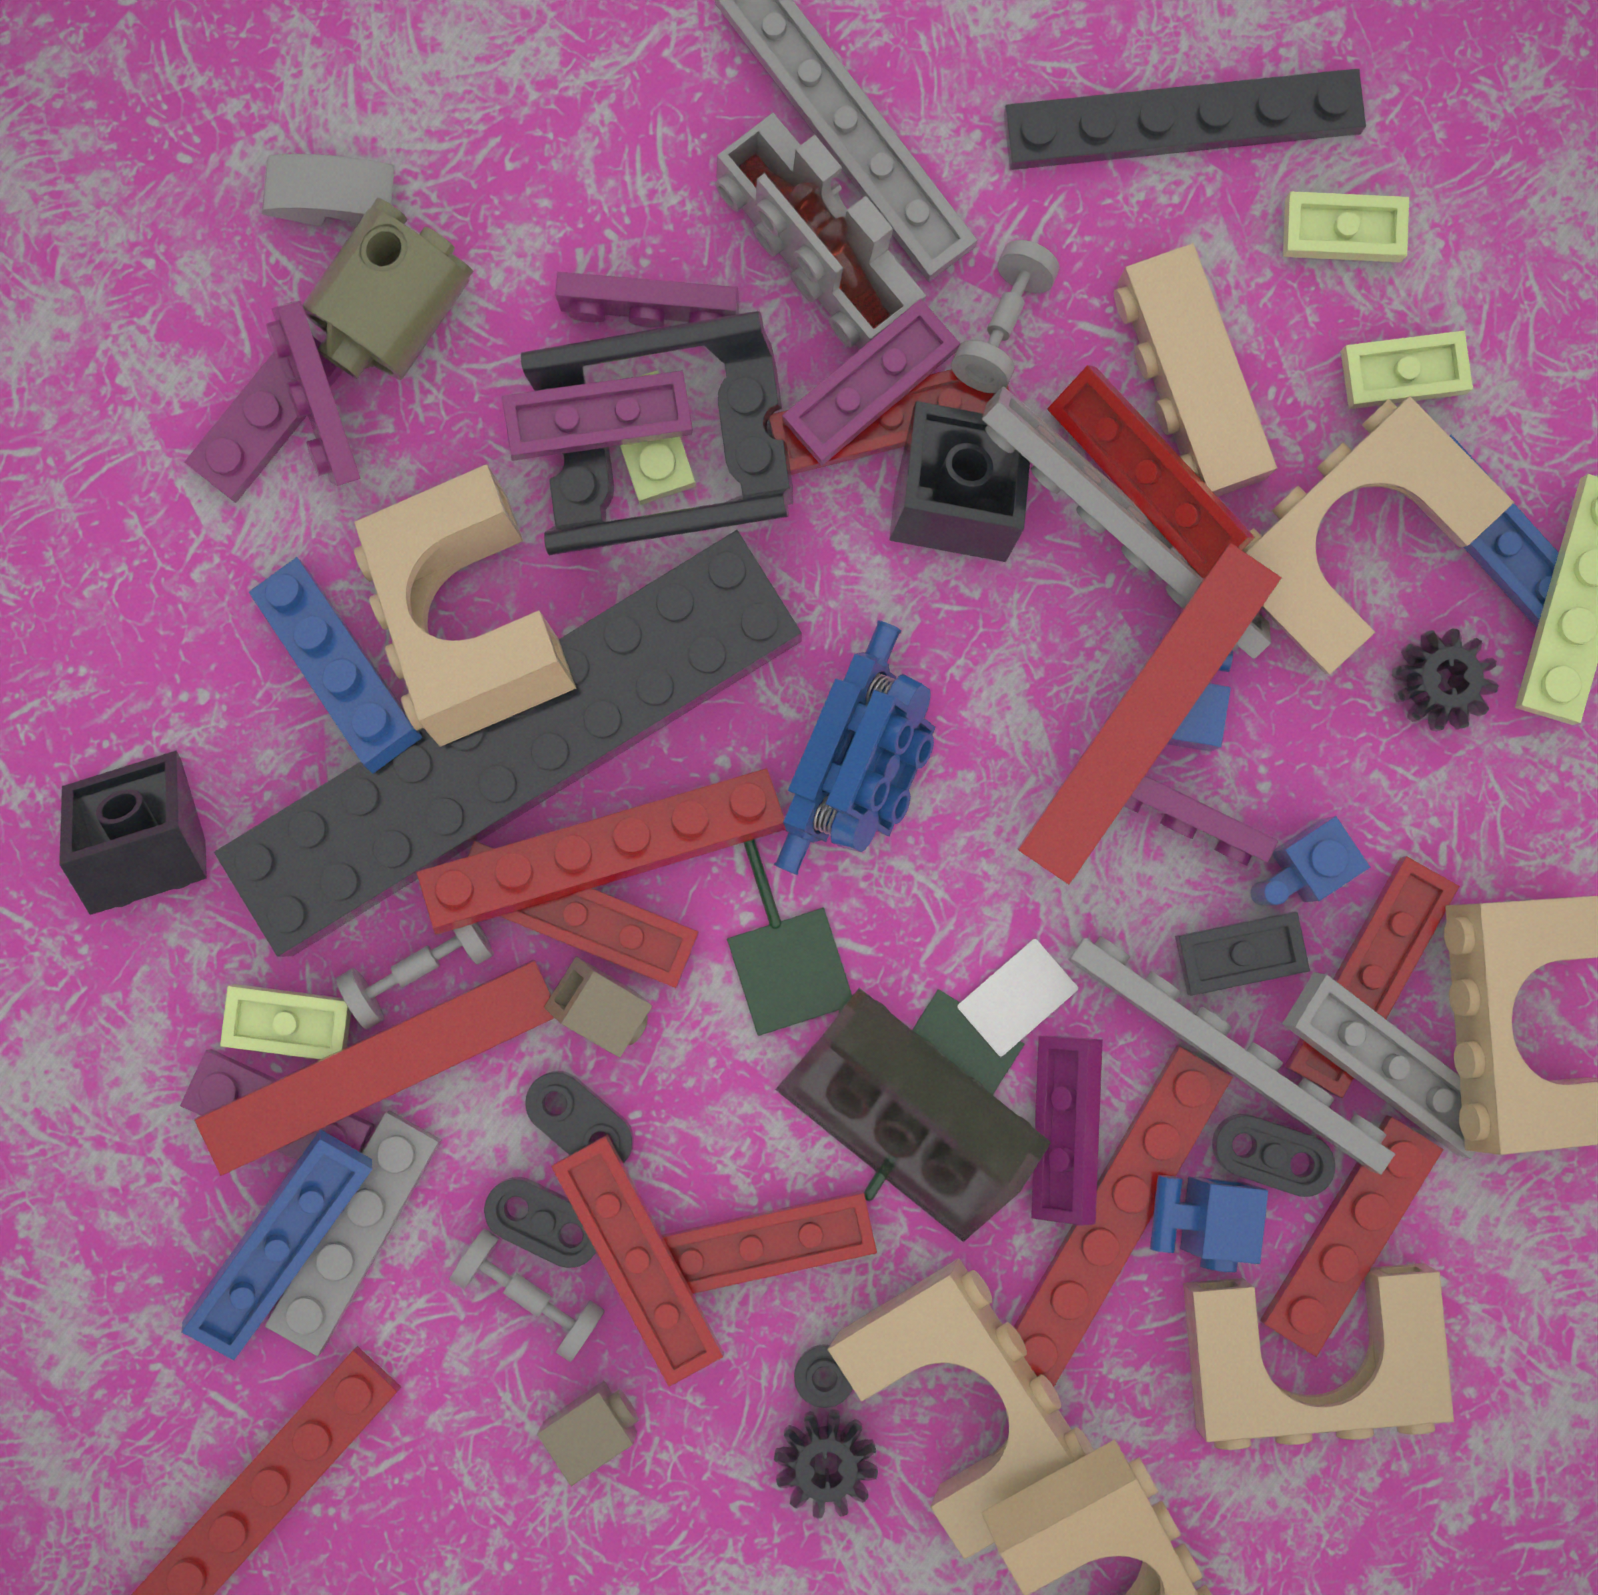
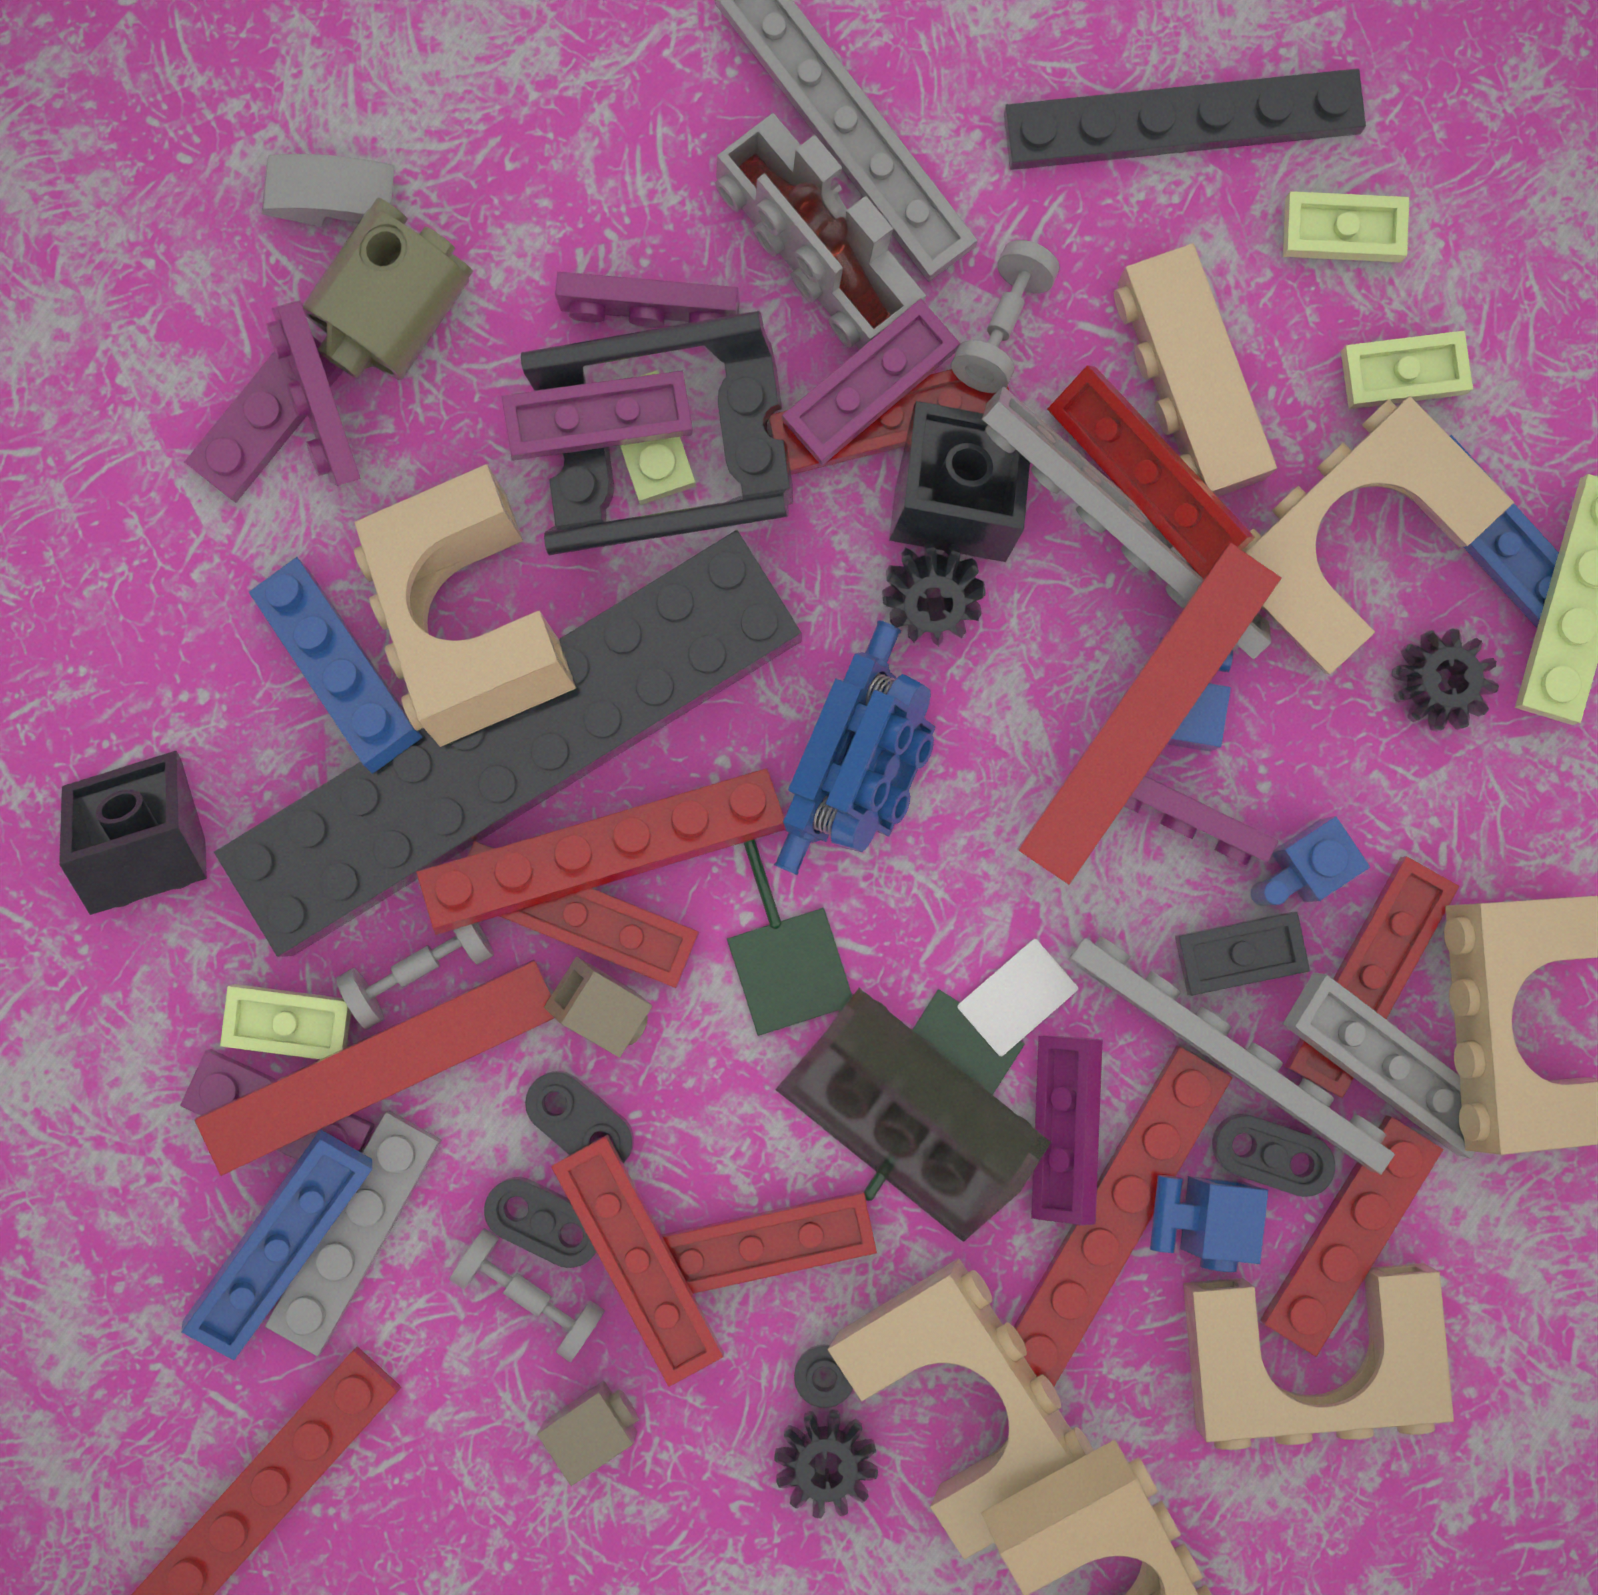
(947, 612): none -> black gear

